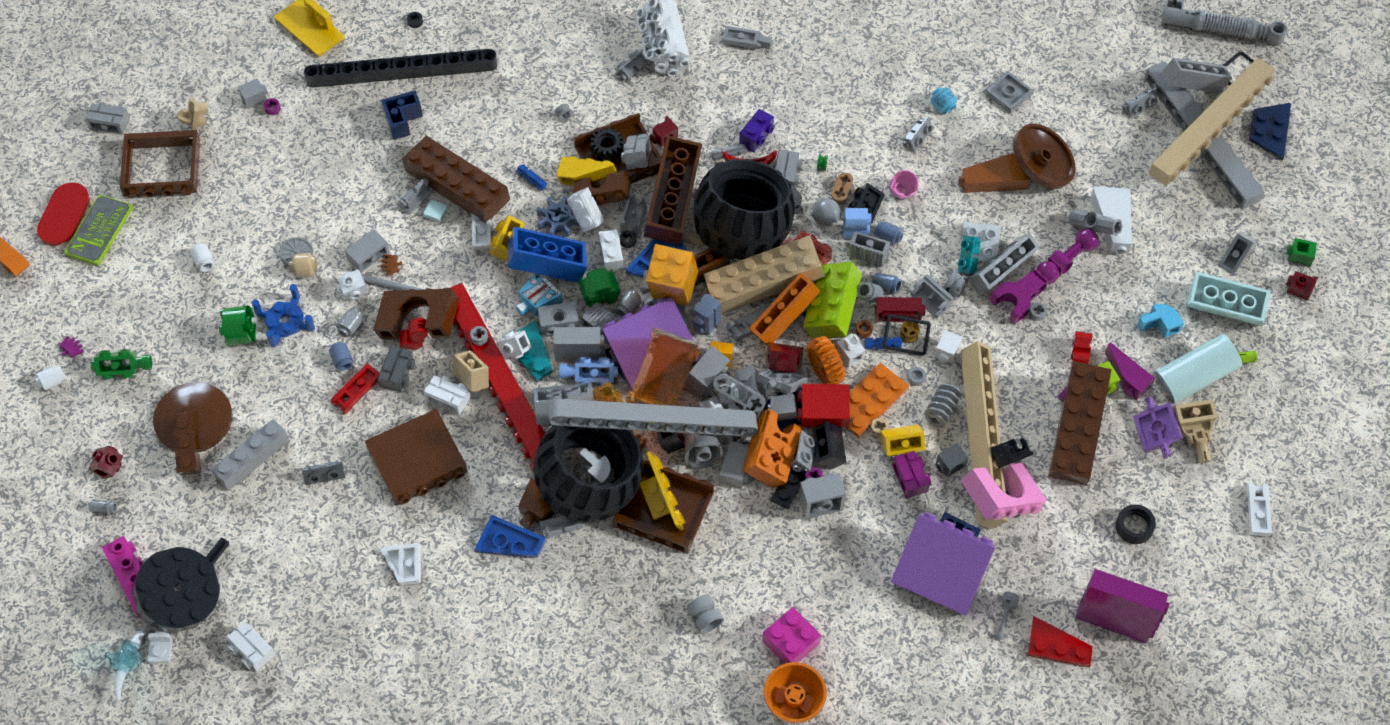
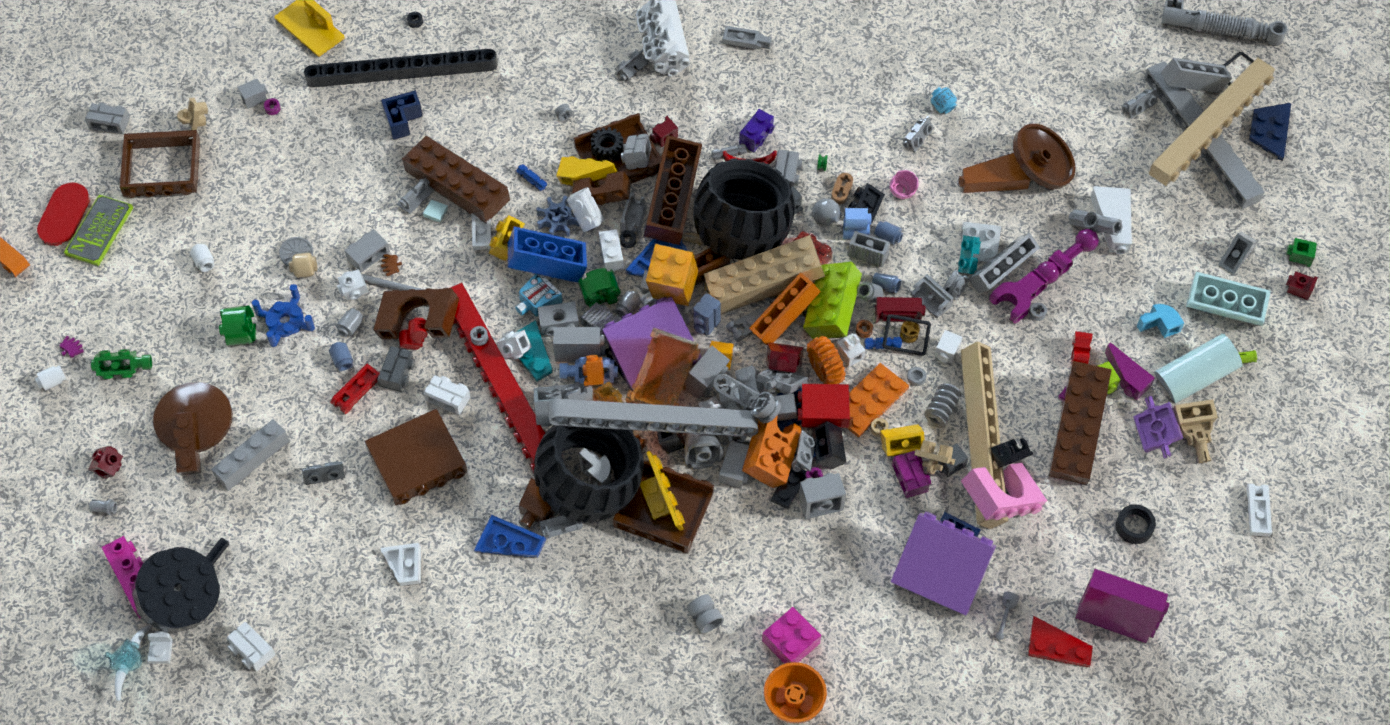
(471, 371): tan brick -> none
(593, 370): none -> orange brick
(765, 407): none -> light grey wheel
(944, 455): none -> tan hips
(1009, 91): light grey tile -> none

